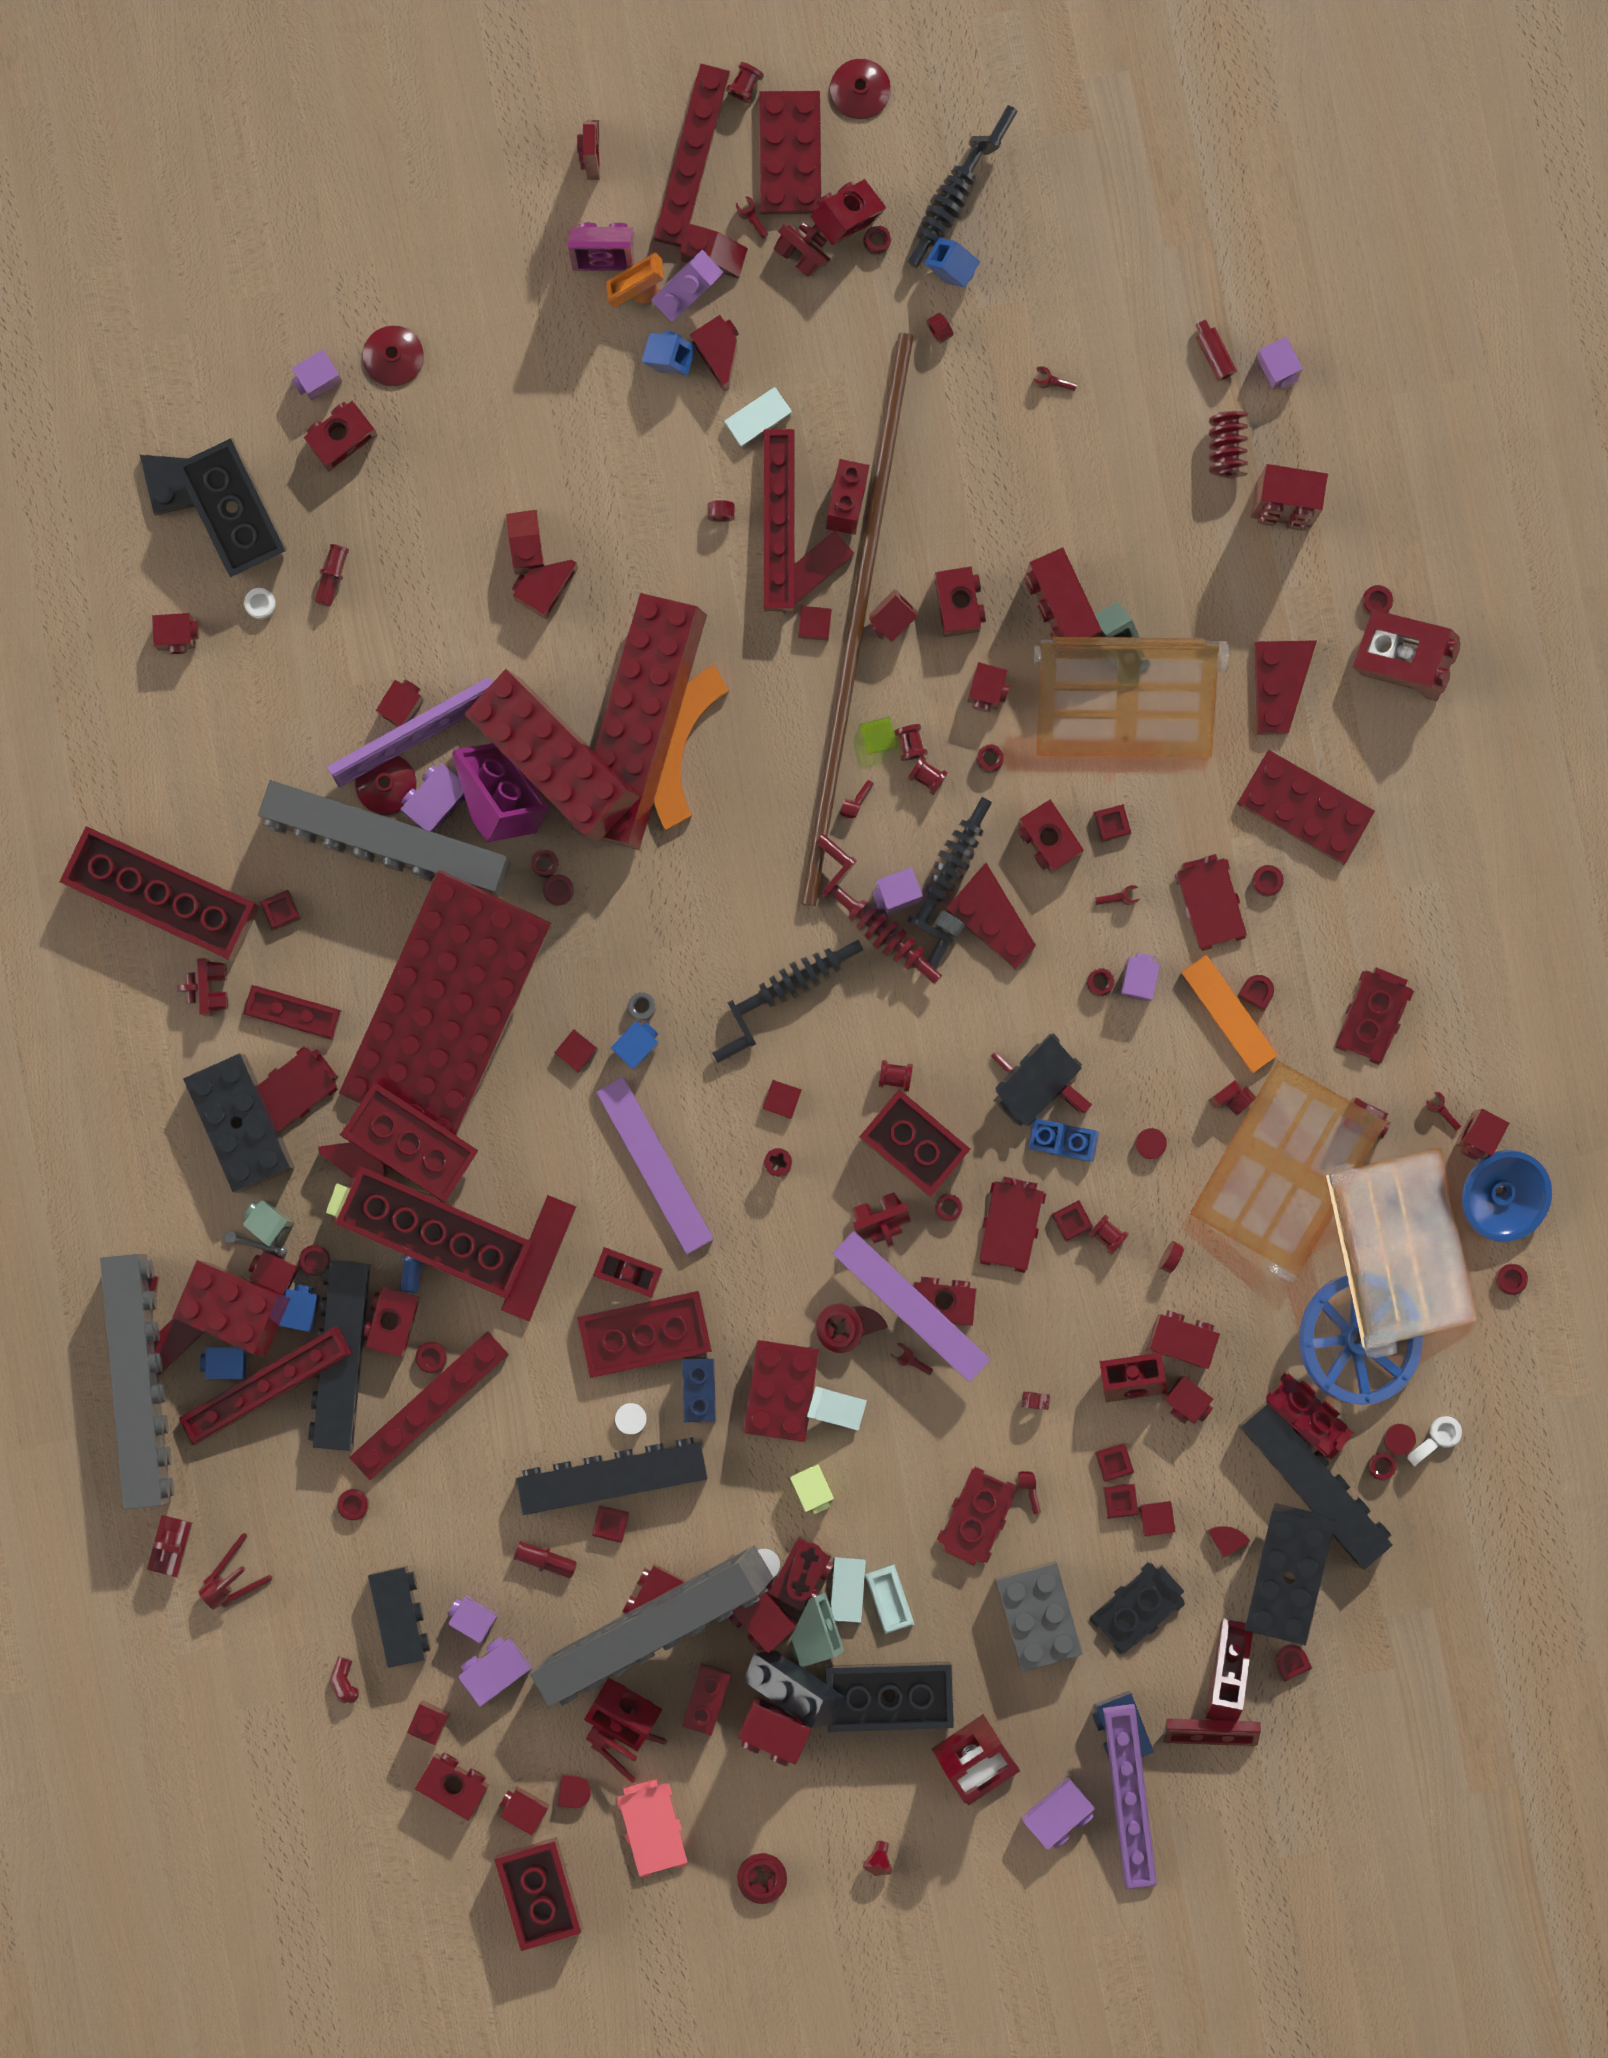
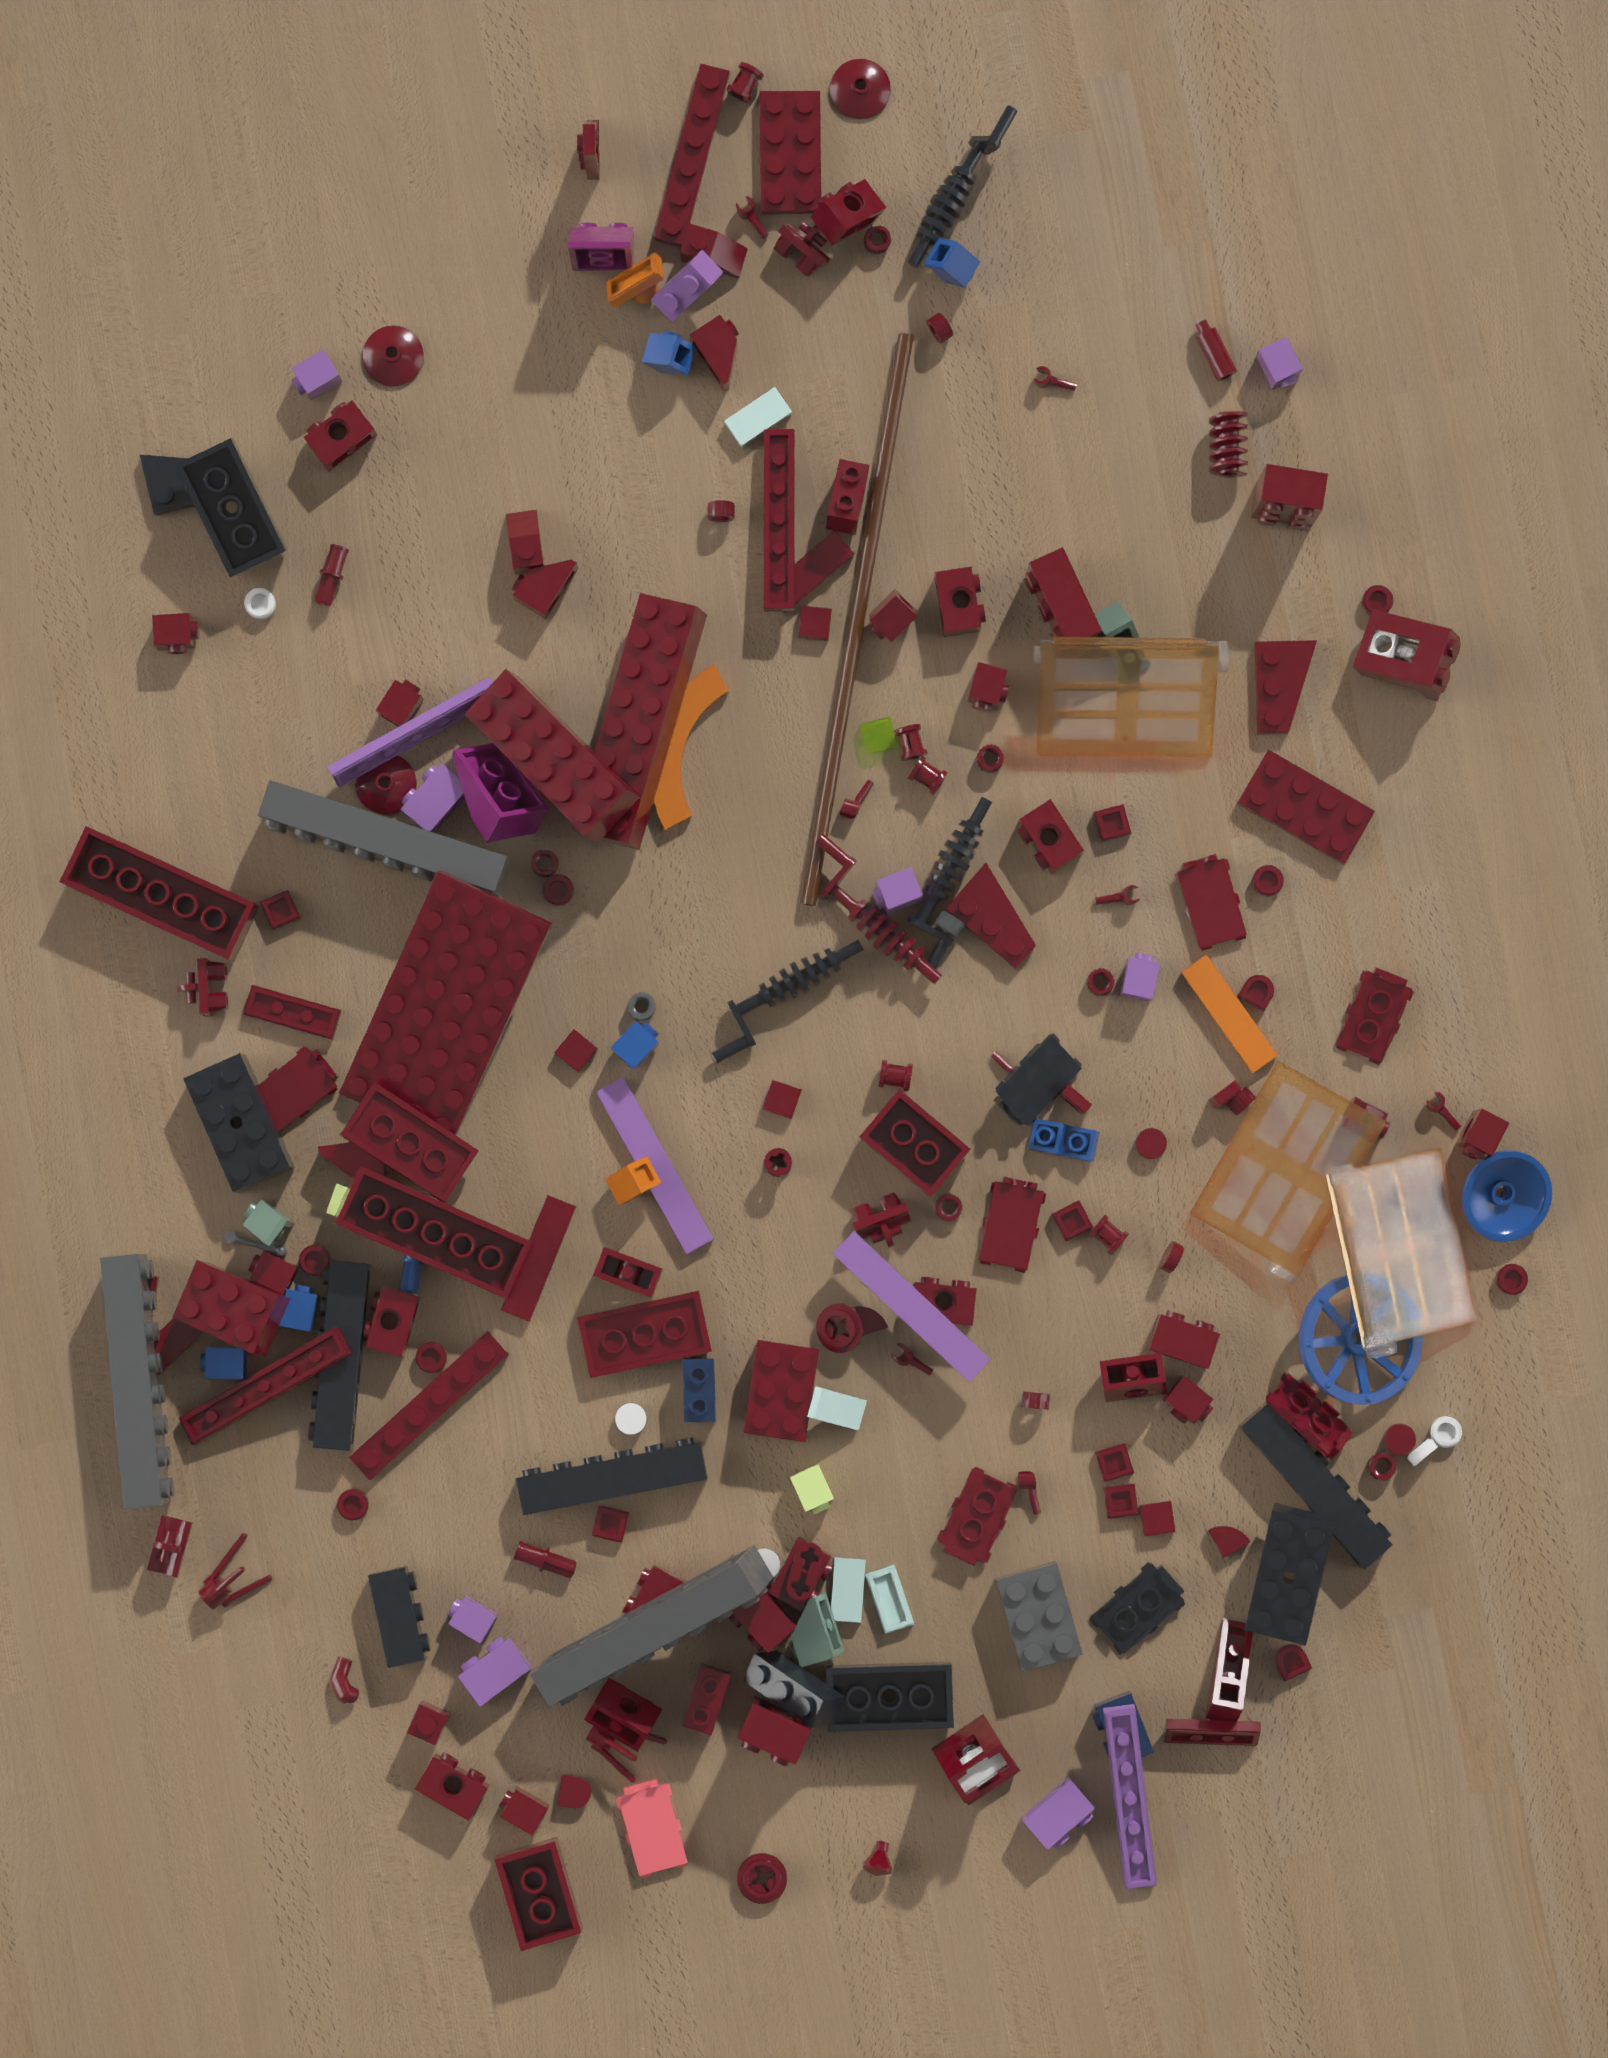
(633, 1180): none -> orange brick

